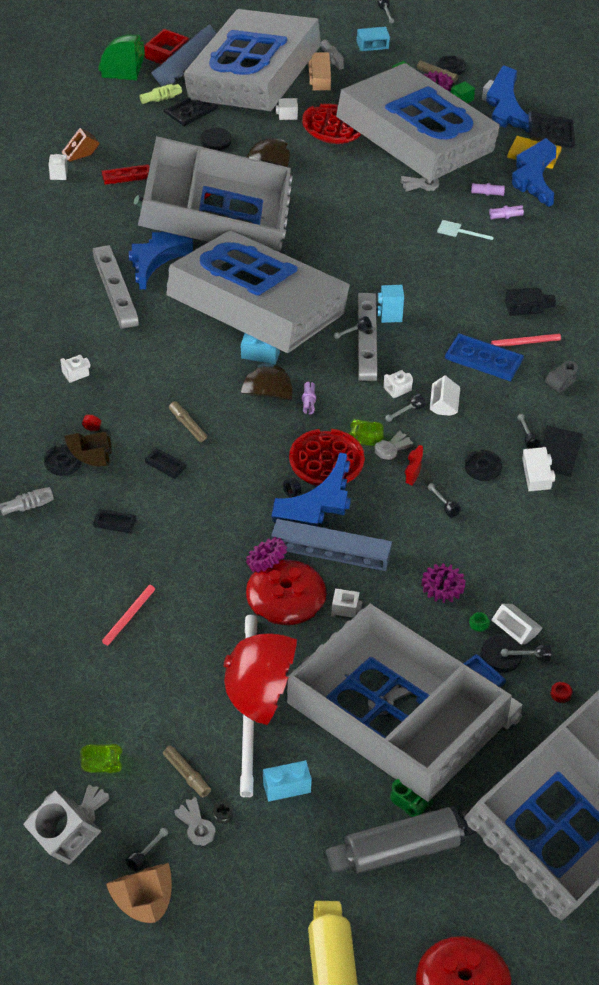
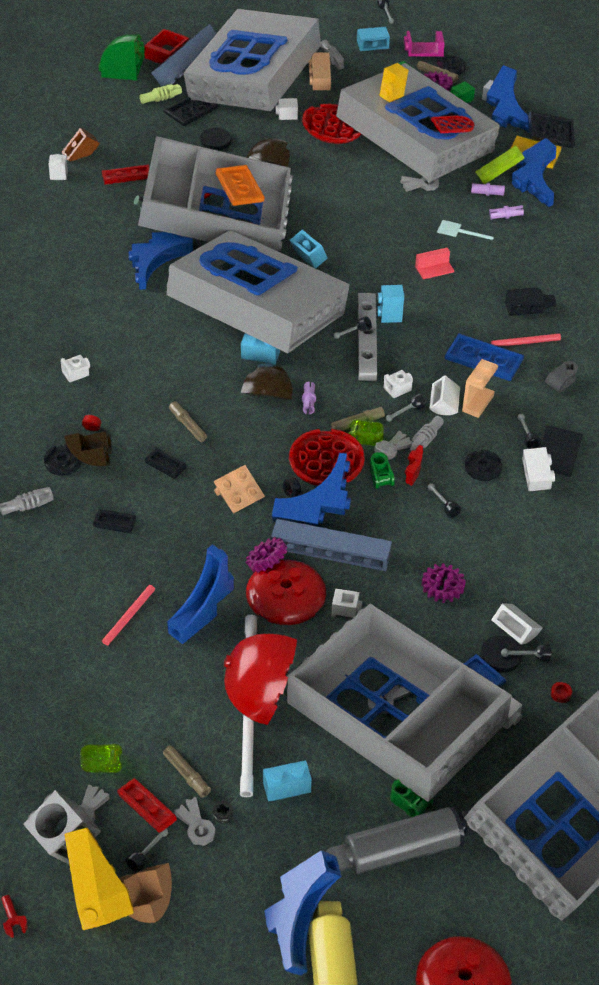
(13, 918): none -> red bar
(96, 886): none -> yellow wedge
(115, 287): light grey beam -> none
(147, 805): none -> red tile
(201, 605): none -> blue arch
(238, 489): none -> light nougat hinge
(239, 185): none -> orange tile
(292, 915): none -> arch
(308, 249): none -> medium azure brick
(368, 415): none -> dark tan axle
(381, 470): none -> green piece
(393, 82): none -> yellow brick
(425, 48): none -> dark pink panel
(427, 433): none -> light grey hinge
(433, 263): none -> coral panel
(455, 129): none -> red window
(476, 395): none -> light nougat panel
(479, 622): green plate -> none
(500, 165): none -> lime plate

